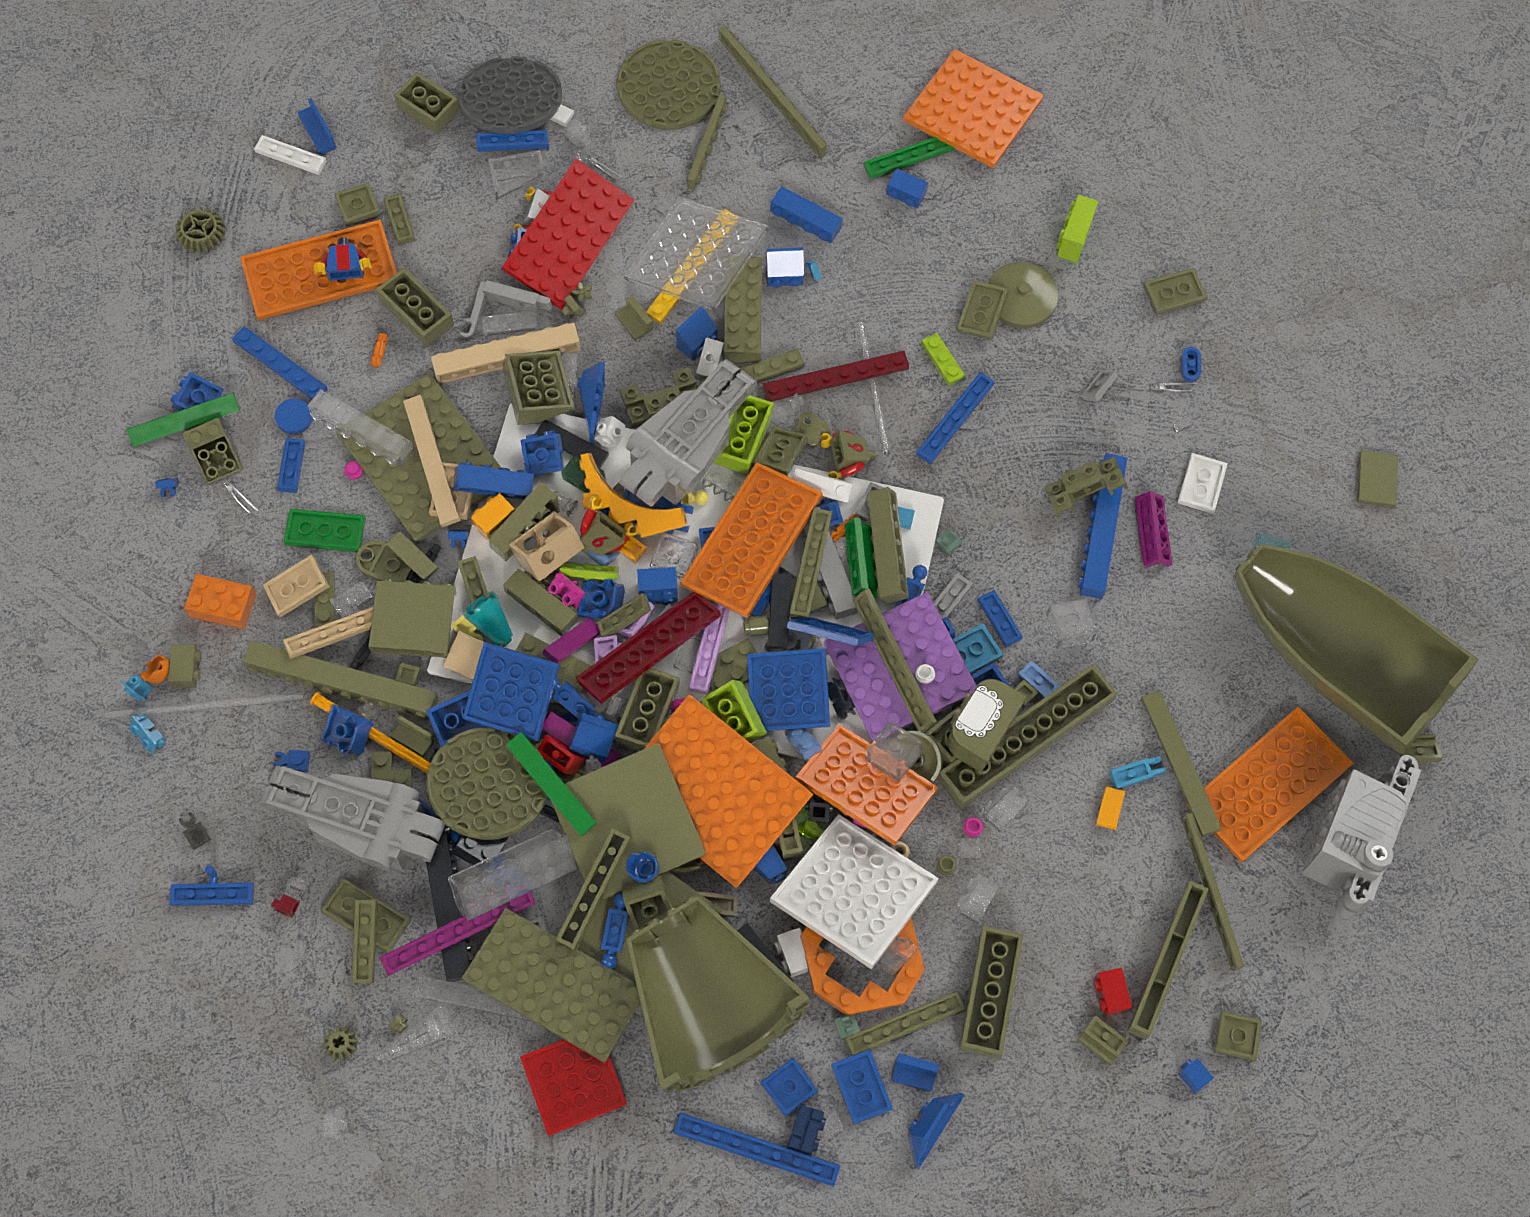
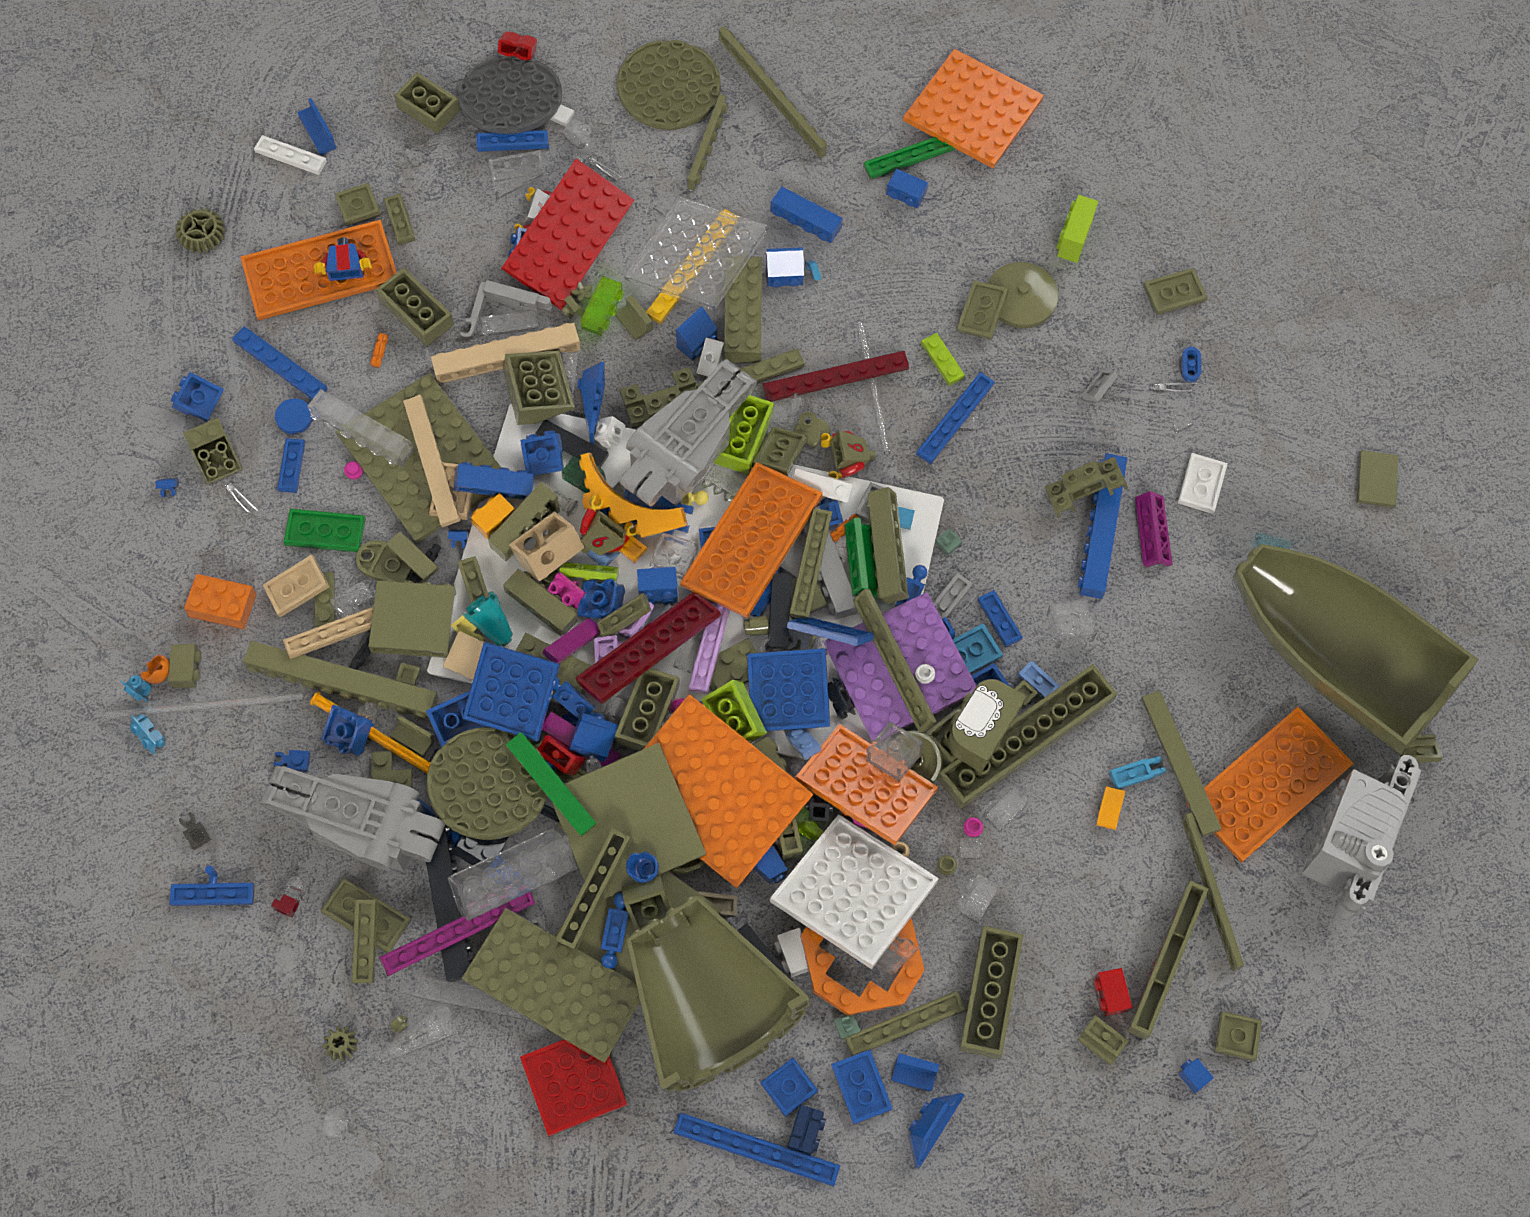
(183, 419): green tile -> none
(515, 45): none -> red brick
(602, 306): none -> clear neon green brick

